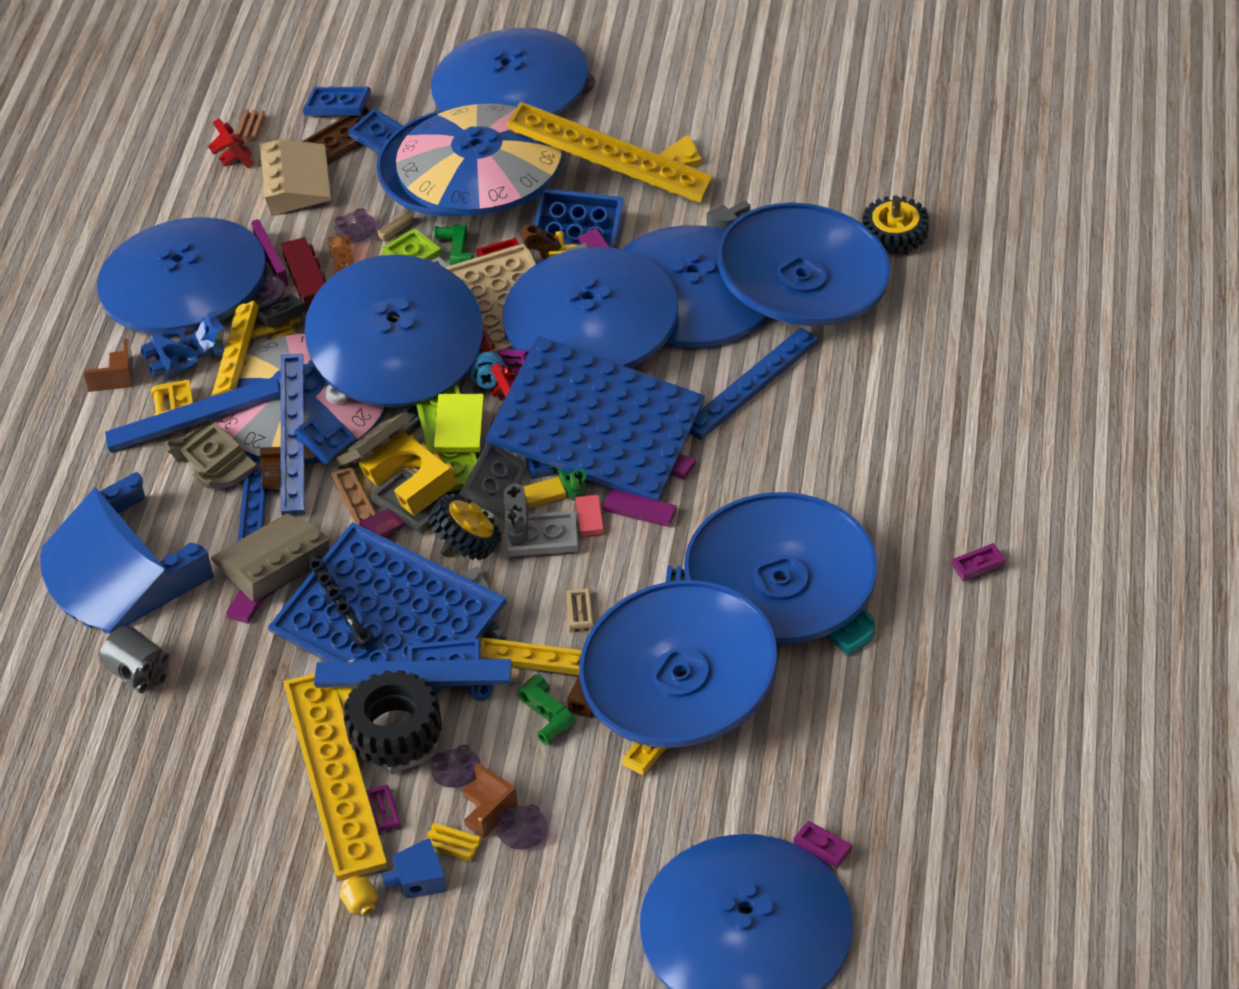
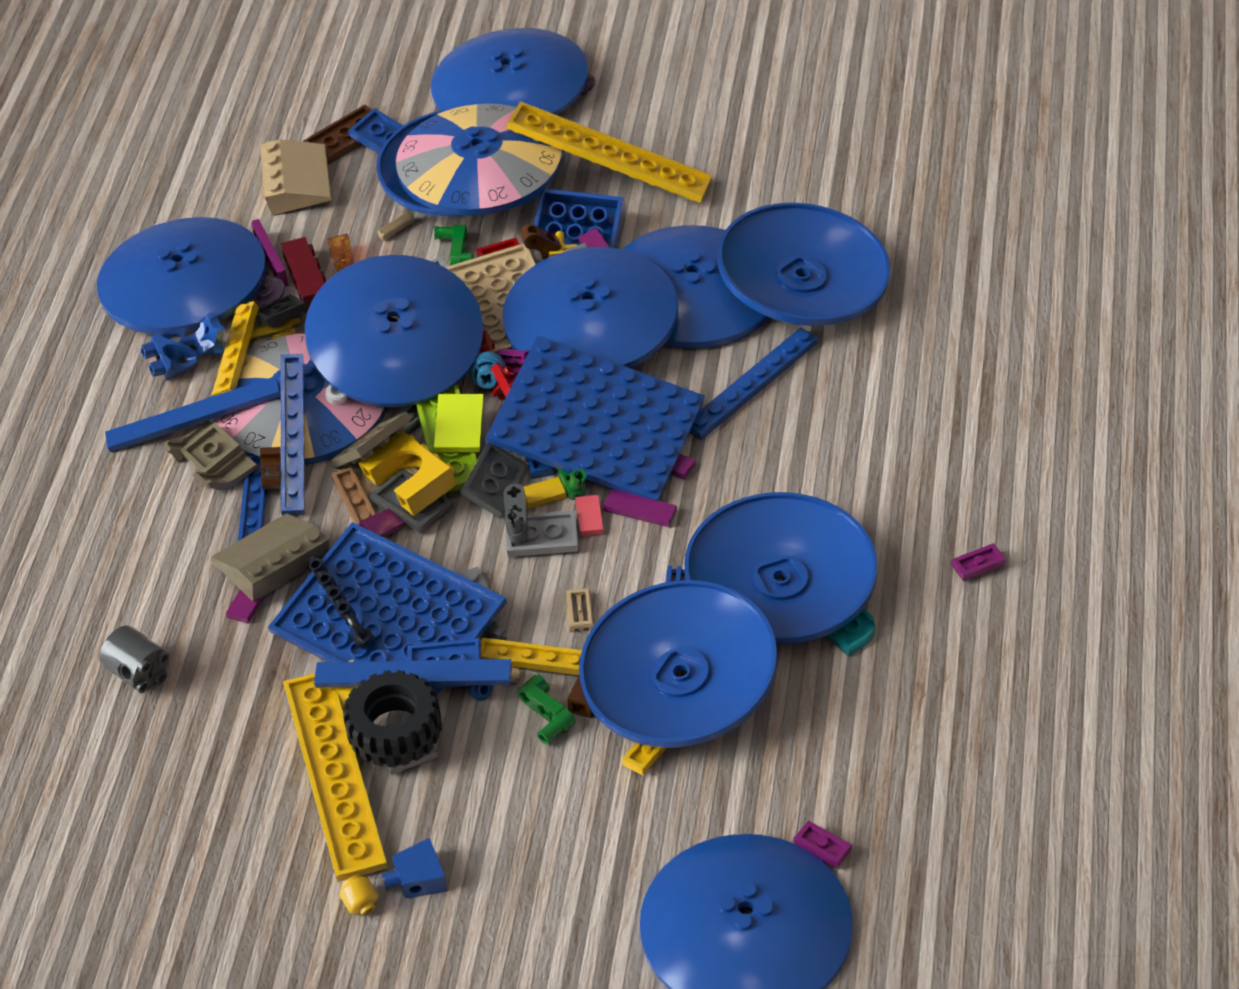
(105, 571): blue windscreen -> none
(116, 376): dark orange panel -> none
(179, 395): yellow plate -> none
(233, 142): red plate -> none
(251, 116): nougat tile -> none
(322, 444): blue tile -> none
(337, 101): blue tile -> none
(356, 224): clear purple dish -> none
(386, 825): magenta tile -> none
(413, 244): lime plate -> none
(454, 767): clear purple dish -> none
(455, 839): yellow tile -> none
(464, 527): black wheel -> none
(491, 796): dark orange panel -> none
(521, 826): clear purple dish -> none
(683, 152): yellow wing -> none
(722, 216): dark grey brick -> none
(897, 223): wheel -> none

